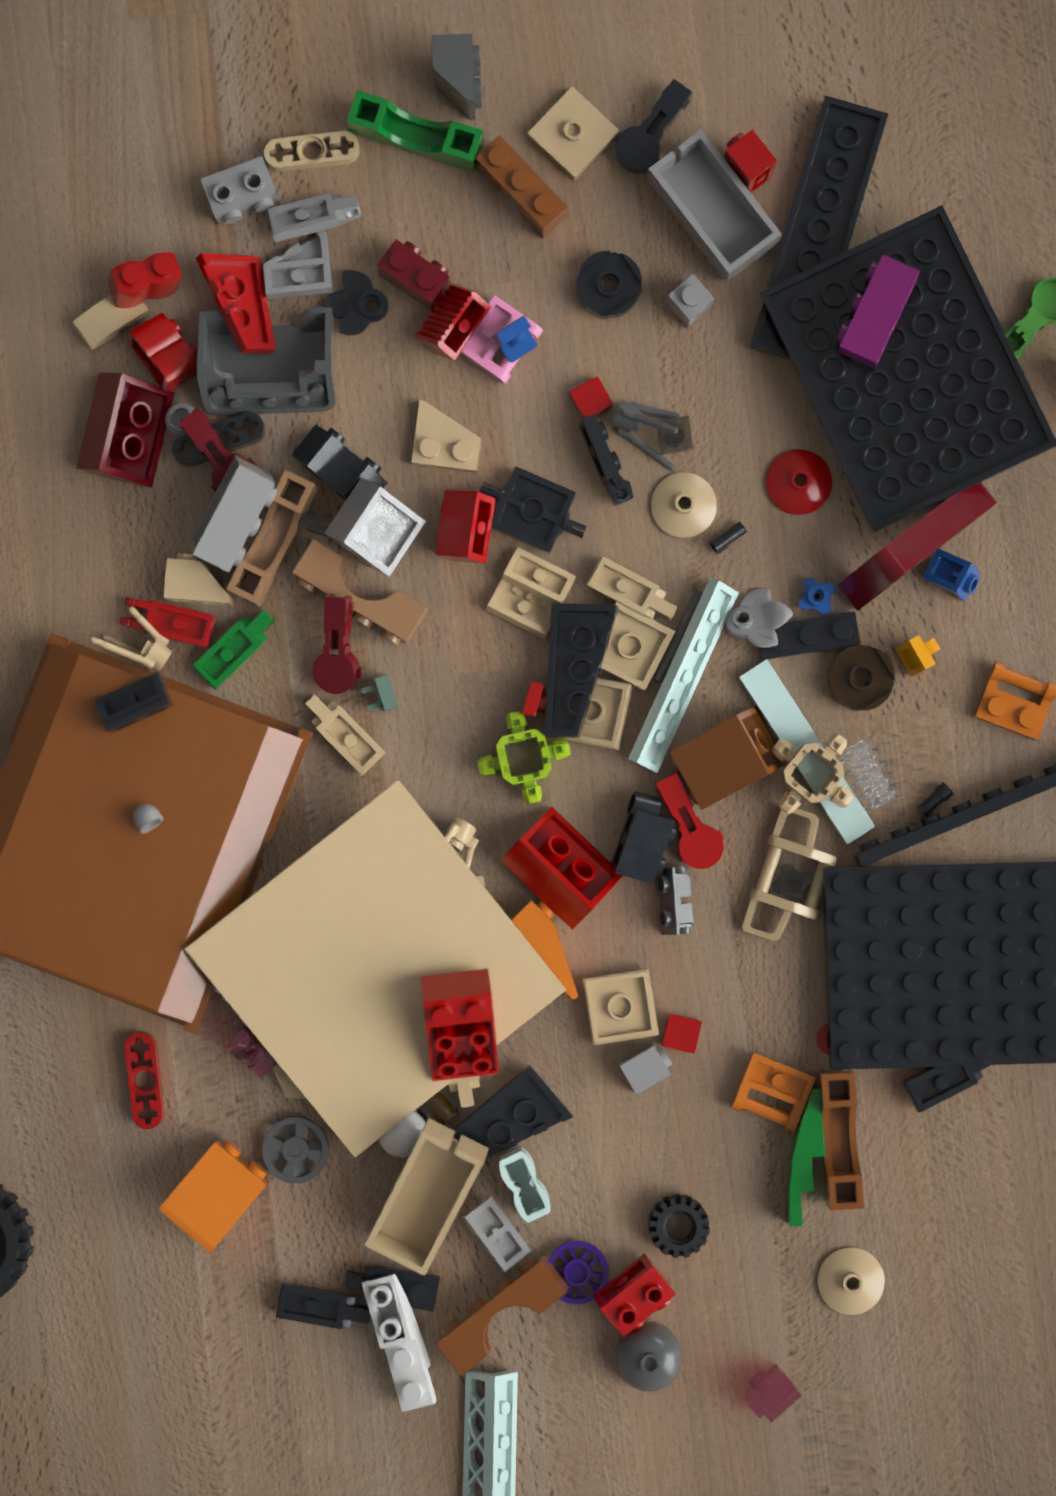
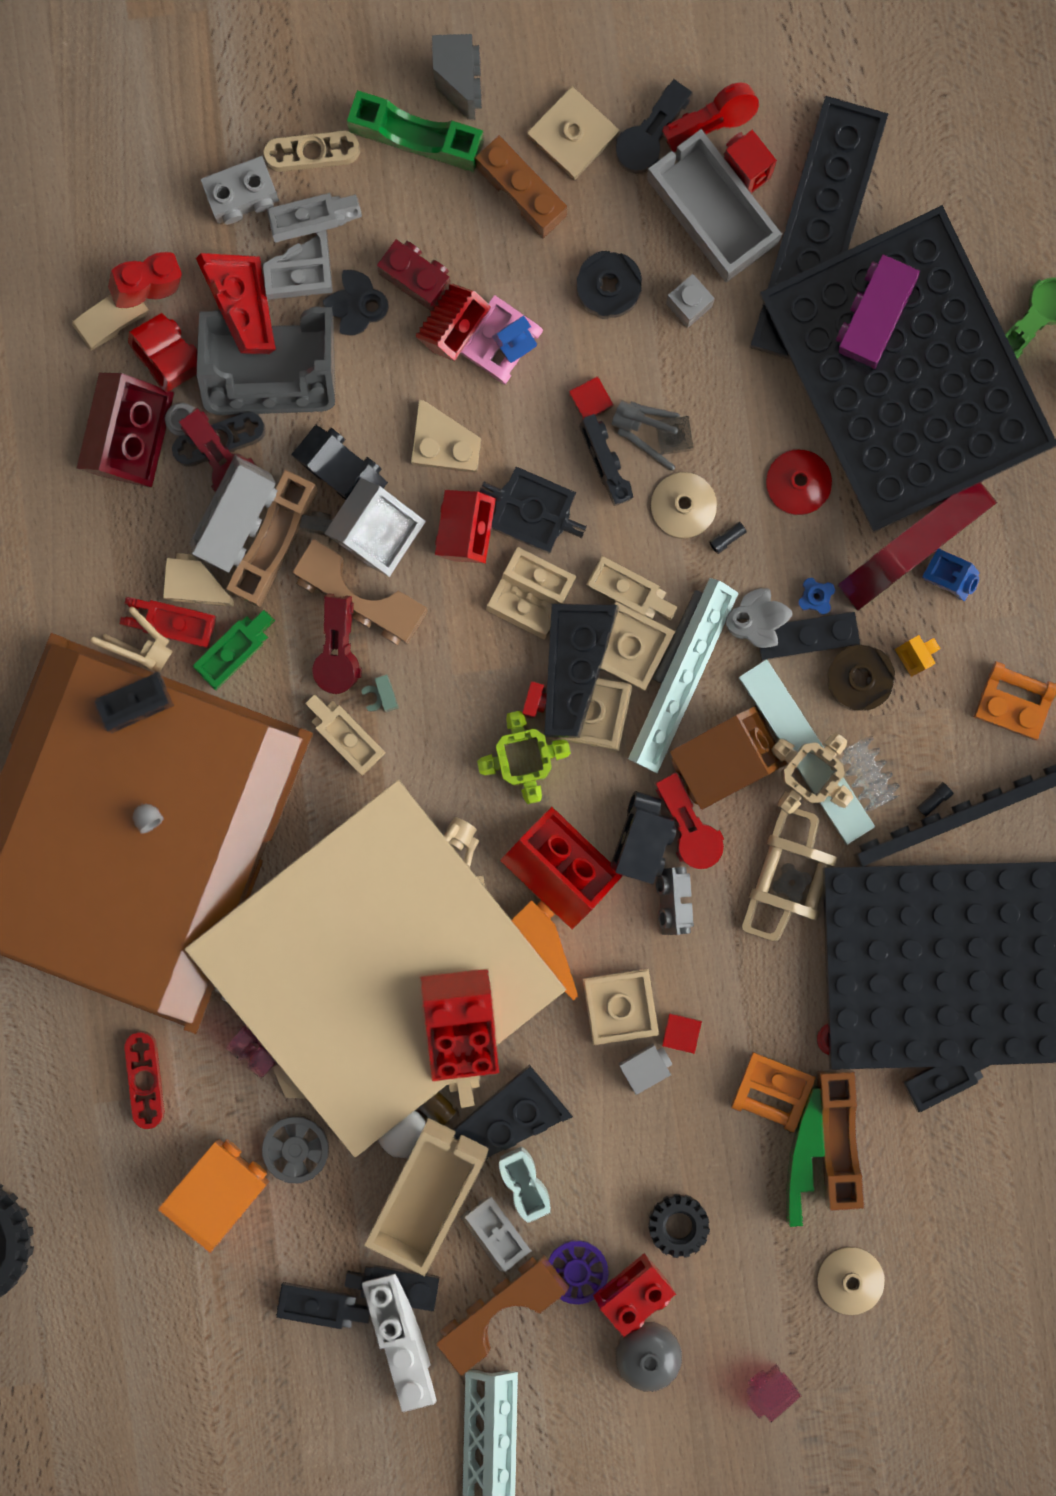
(729, 109): none -> red piece

